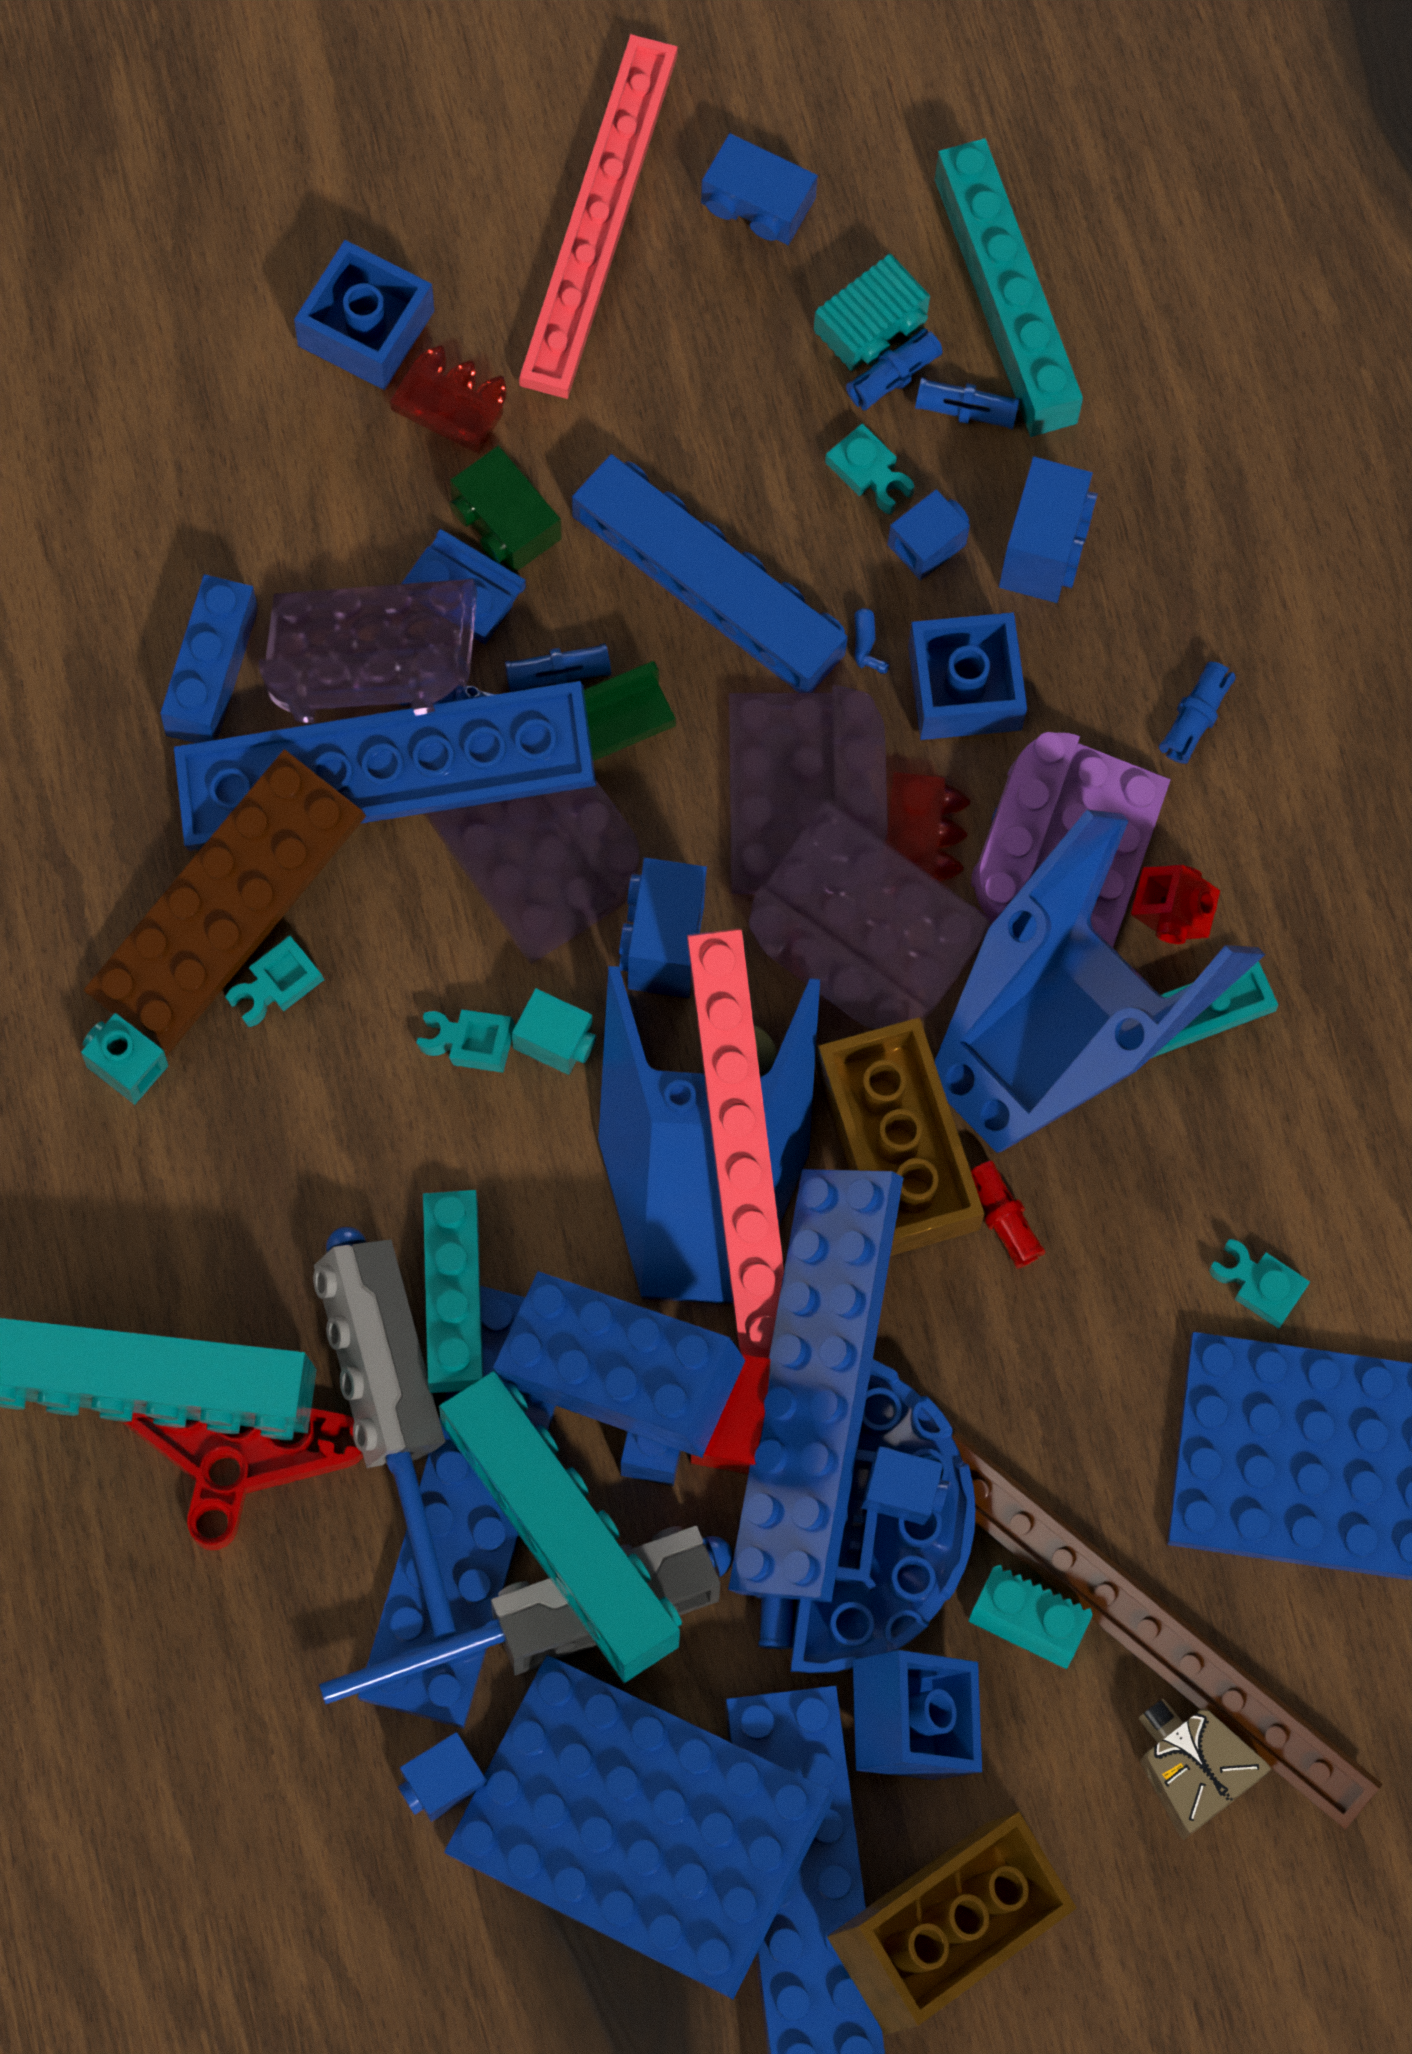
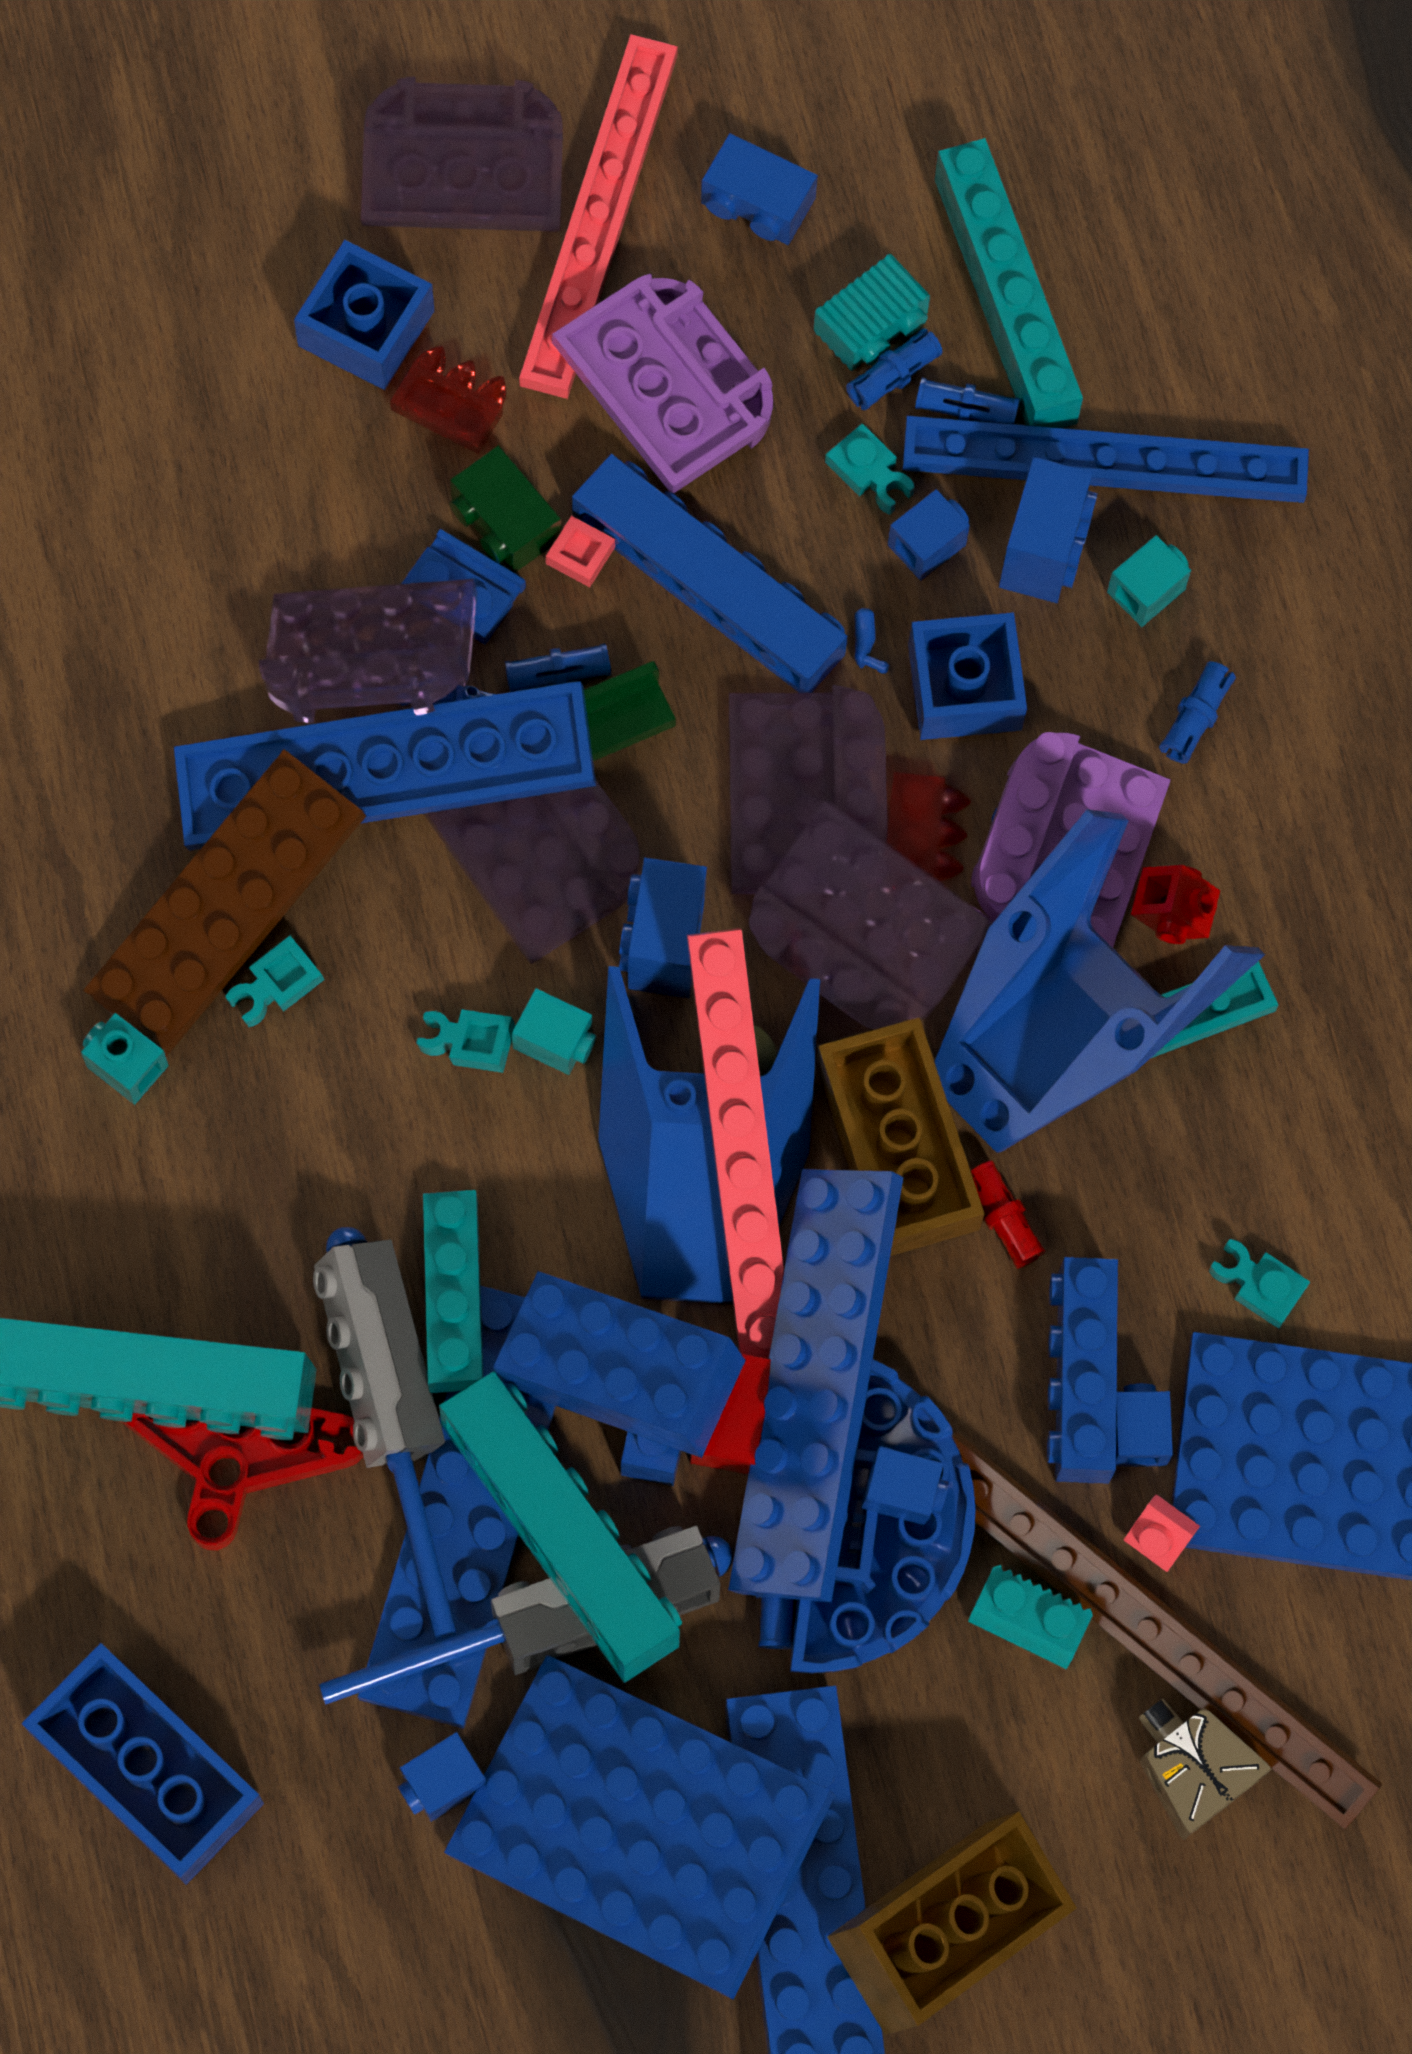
(143, 1763): none -> blue brick
(209, 660): blue brick -> none
(462, 157): none -> clear purple plate
(580, 551): none -> coral plate
(669, 377): none -> medium lavender plate
(917, 1715): blue brick -> none
(1086, 1370): none -> blue brick
(1114, 458): none -> blue plate
(1143, 1426): none -> blue brick
(1149, 580): none -> teal brick
(1161, 1533): none -> coral plate

